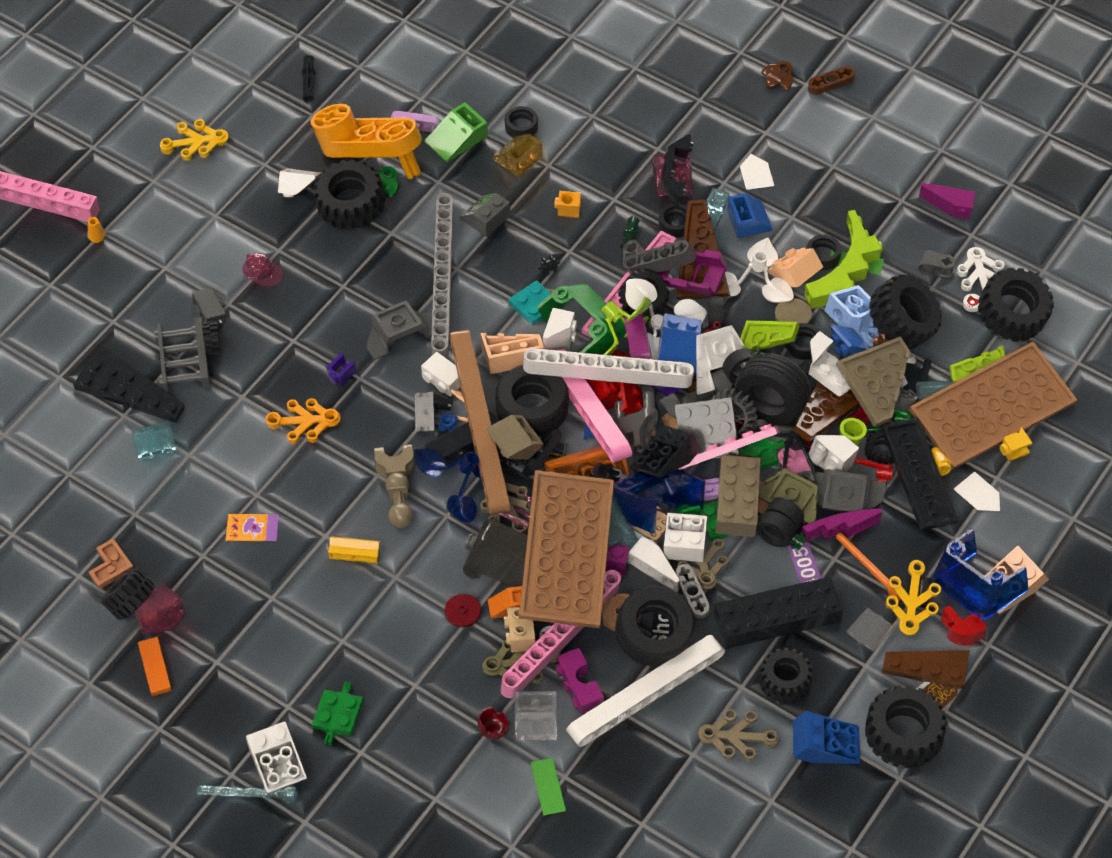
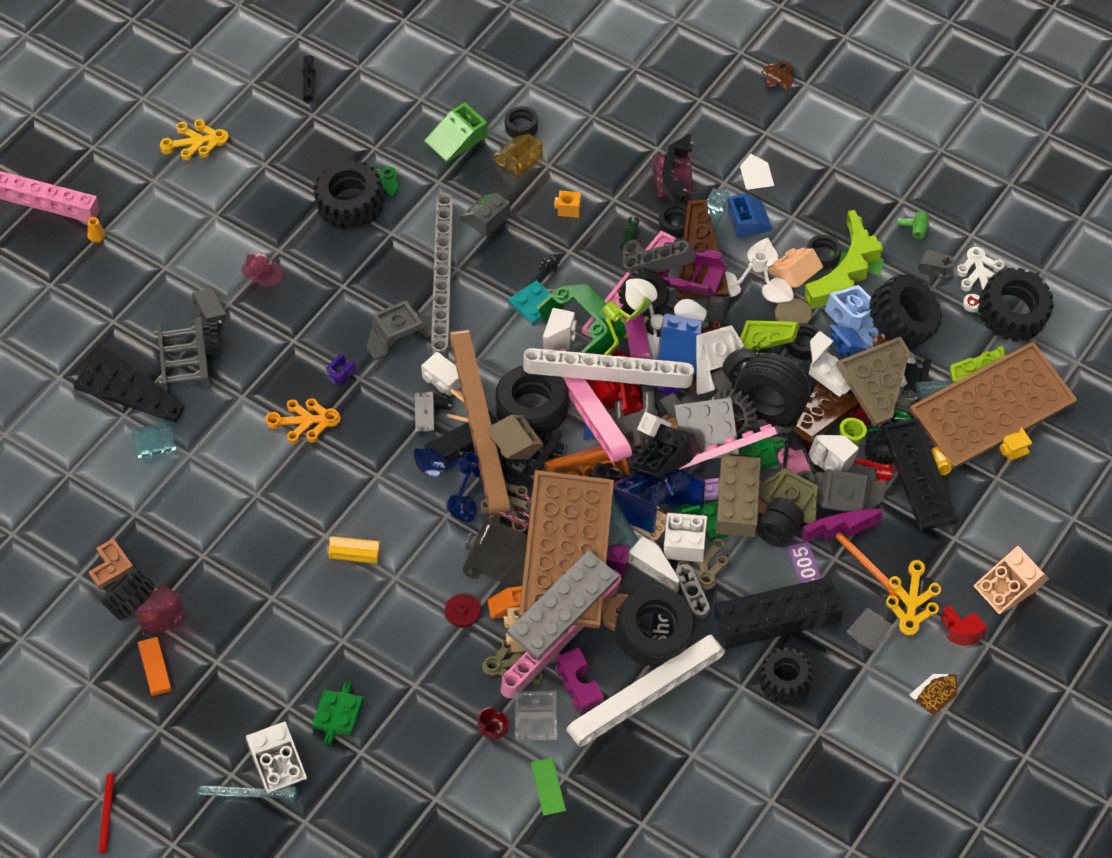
(106, 814): none -> red bar
(252, 527): sticker -> none
(295, 181): white slope -> none
(351, 137): light orange beam -> none
(397, 484): dark tan piece -> none
(426, 123): lavender beam -> none
(447, 418): blue plate -> none
(507, 352): light nougat wedge -> none
(563, 604): none -> light grey plate
(650, 423): none -> white panel
(735, 735): dark tan plant -> none
(798, 541): dark green plate -> none
(824, 85): reddish brown beam -> none
(825, 740): blue slope -> none
(908, 703): black tyre -> none
(920, 224): none -> bright green piece
(935, 667): reddish brown wing -> none
(950, 200): magenta slope -> none
(969, 587): clear blue windscreen -> none
(979, 493): white sticker -> none

